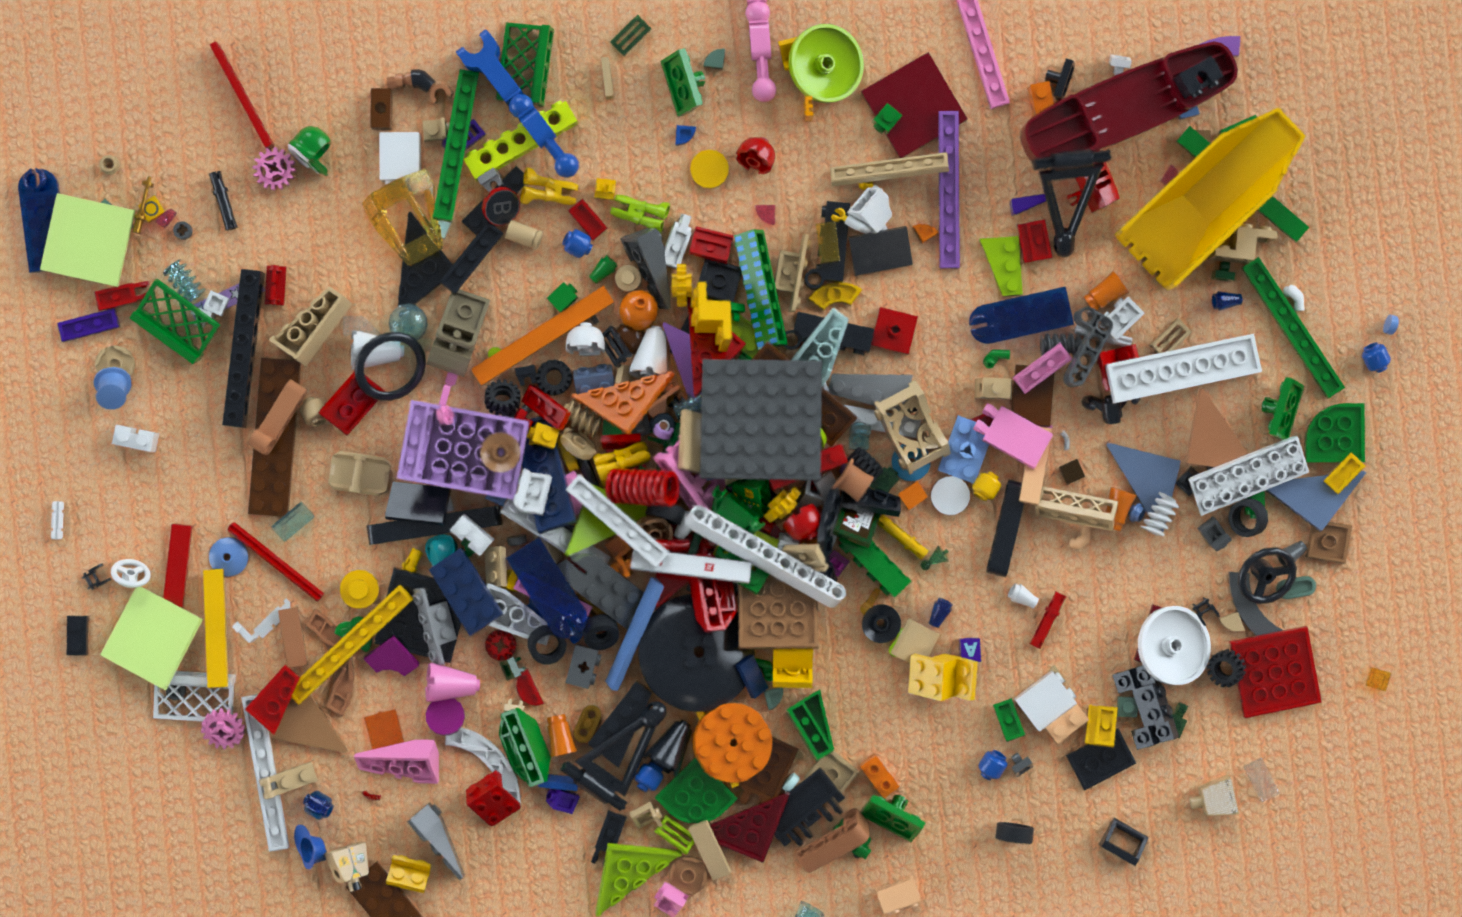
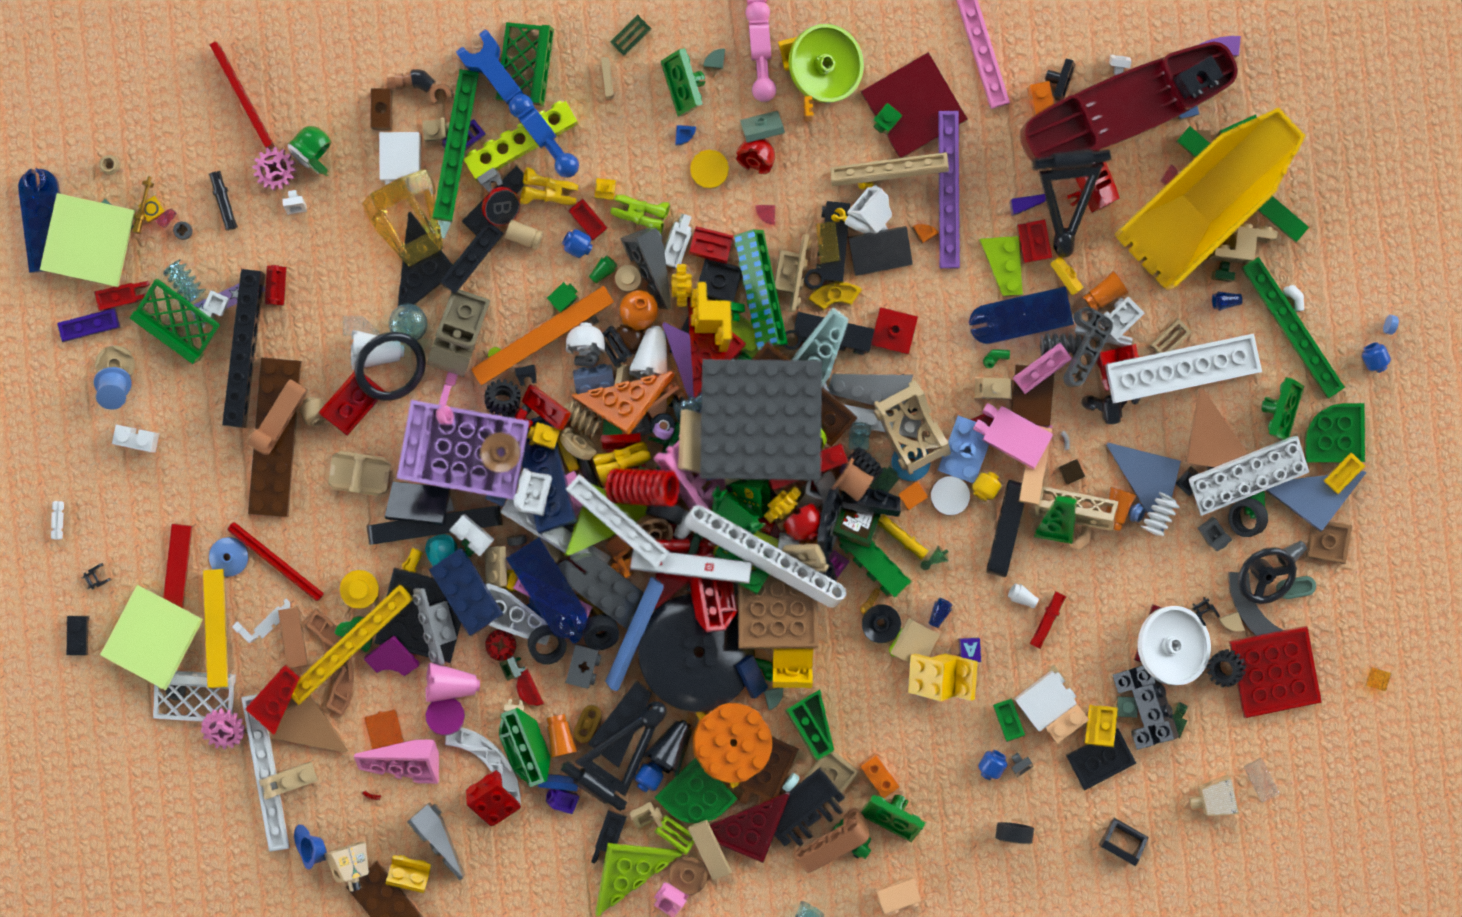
(130, 575): white piece -> none
(292, 521): clear light blue tile -> none
(294, 203): none -> white tile
(313, 326): tan wedge -> none
(318, 805): clear blue head -> none
(542, 377): black tyre -> none
(588, 360): none -> dark grey arm
(762, 126): none -> sand green plate
(1058, 521): none -> green wing
(1067, 275): none -> yellow plate

